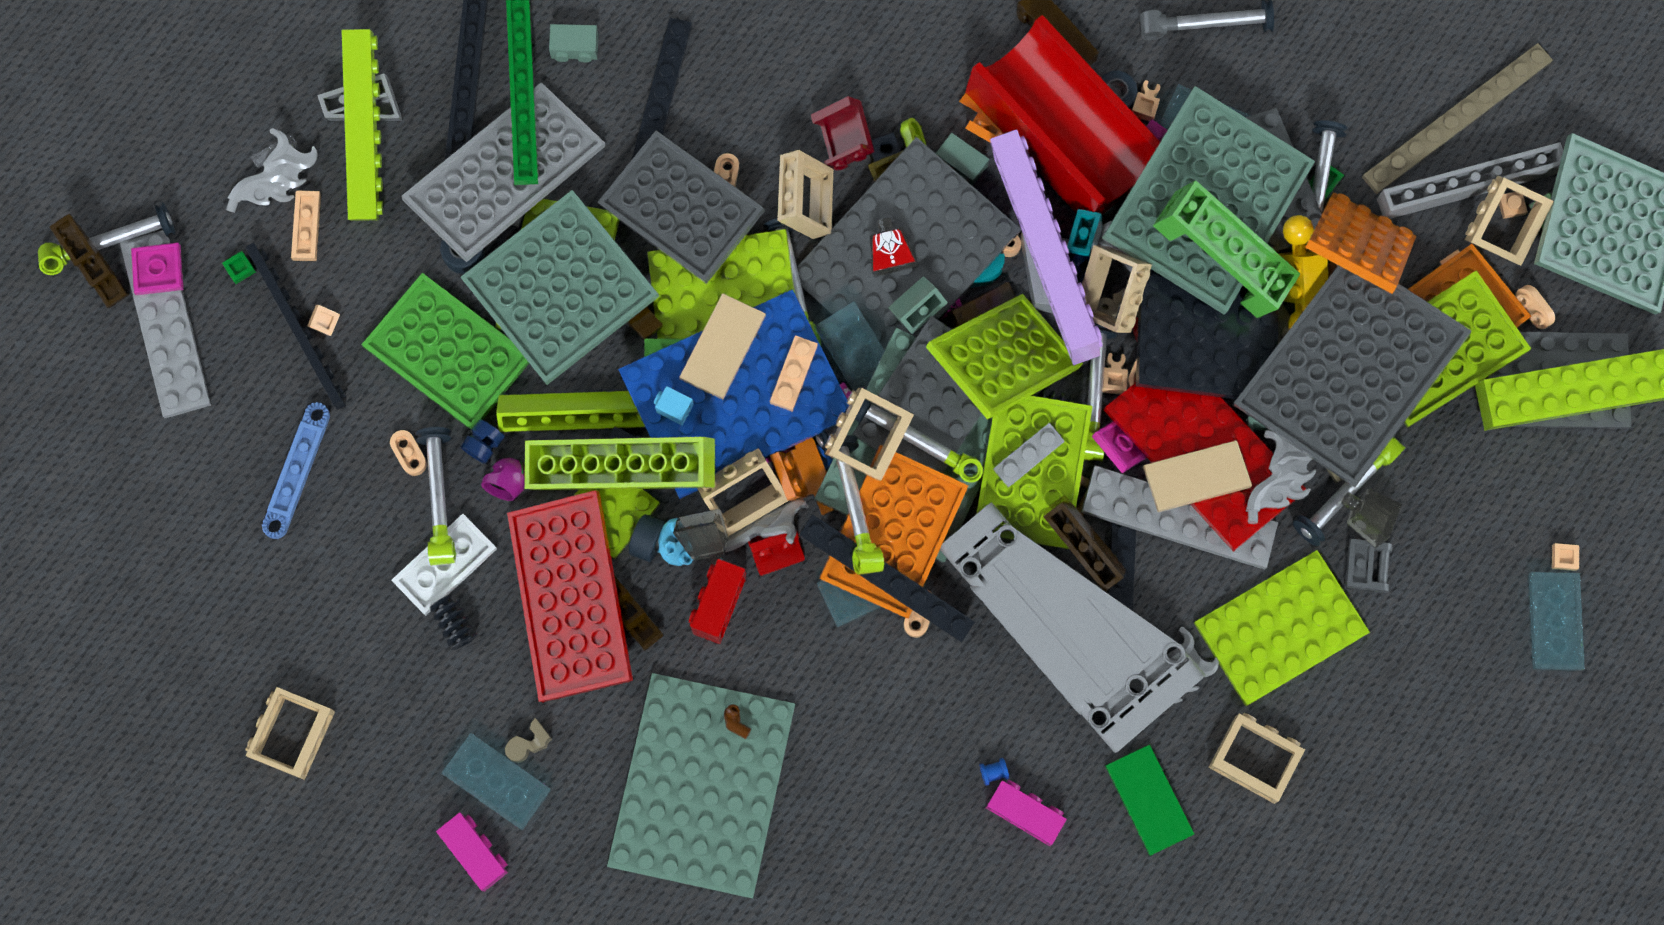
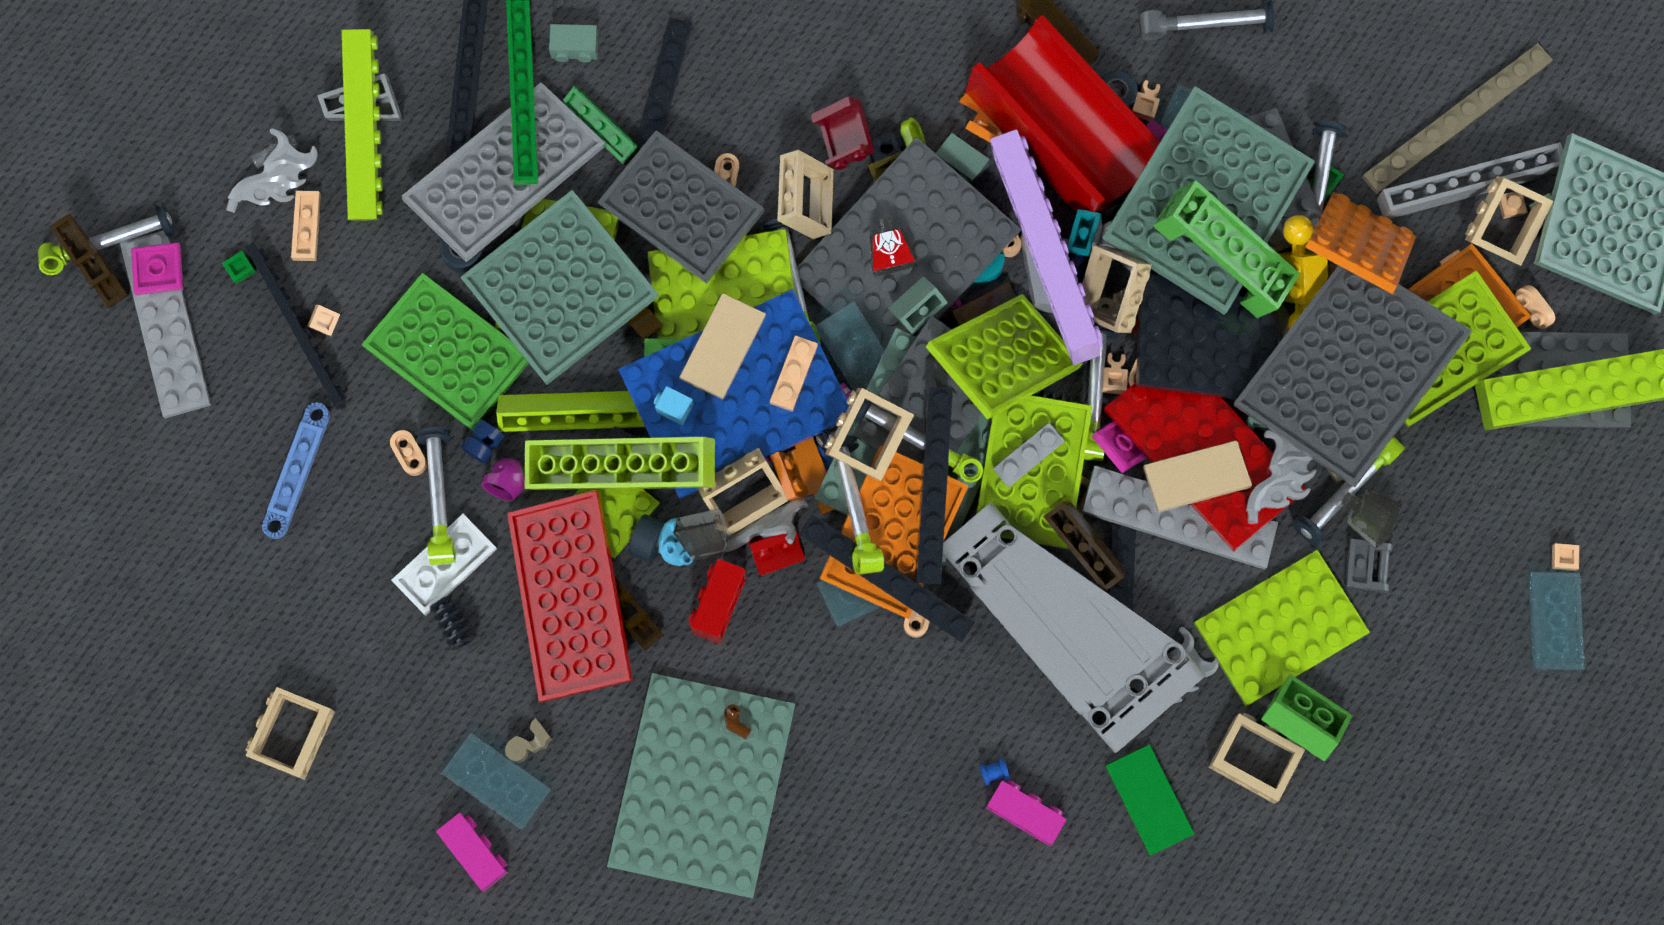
(614, 137): none -> green tile
(934, 485): none -> black plate
(1307, 717): none -> bright green brick

